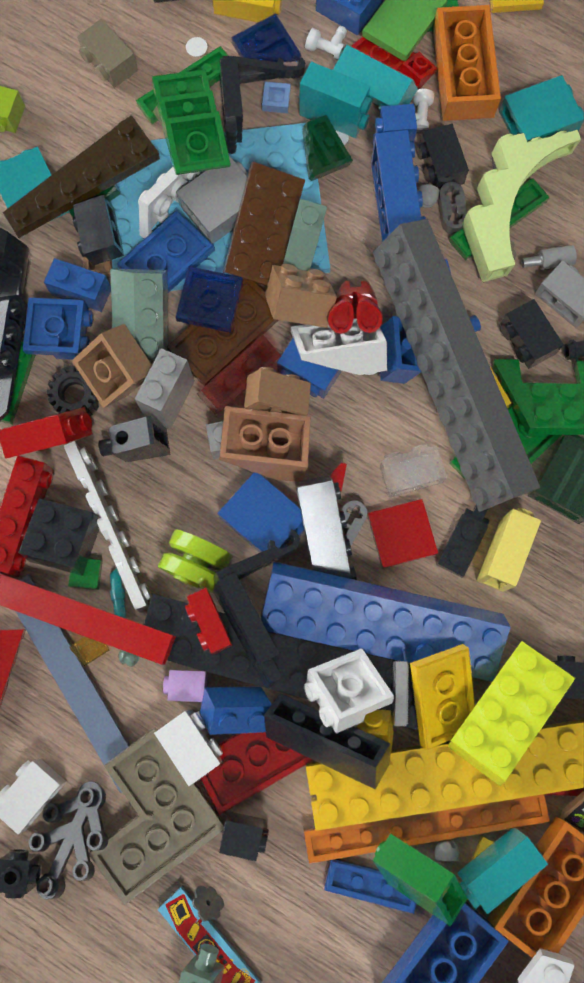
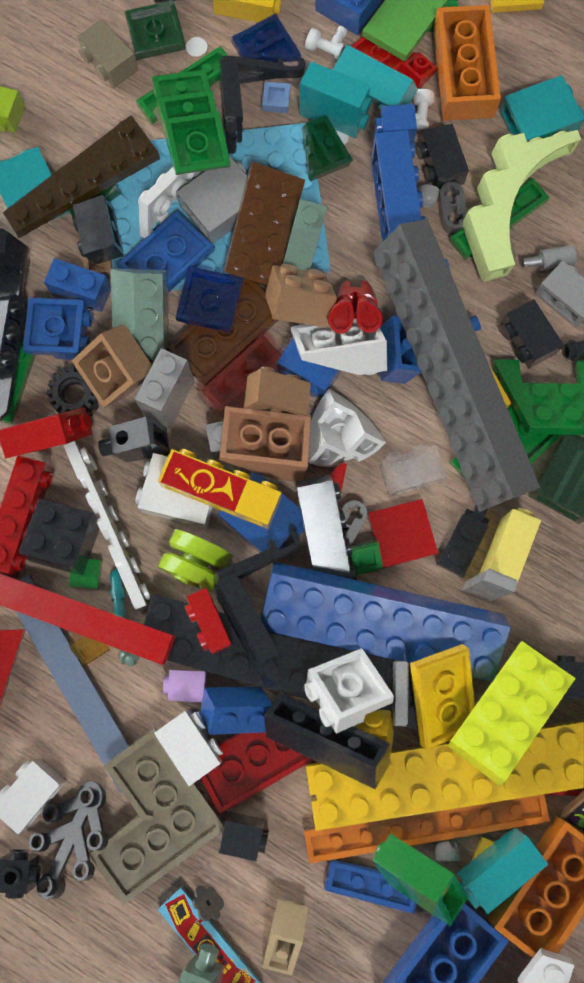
(155, 30): none -> dark green tile
(167, 504): none -> white brick
(219, 488): none -> brick
(285, 937): none -> tan slope
(341, 433): none -> white brick
(366, 557): none -> green tile
(489, 585): none -> light grey tile

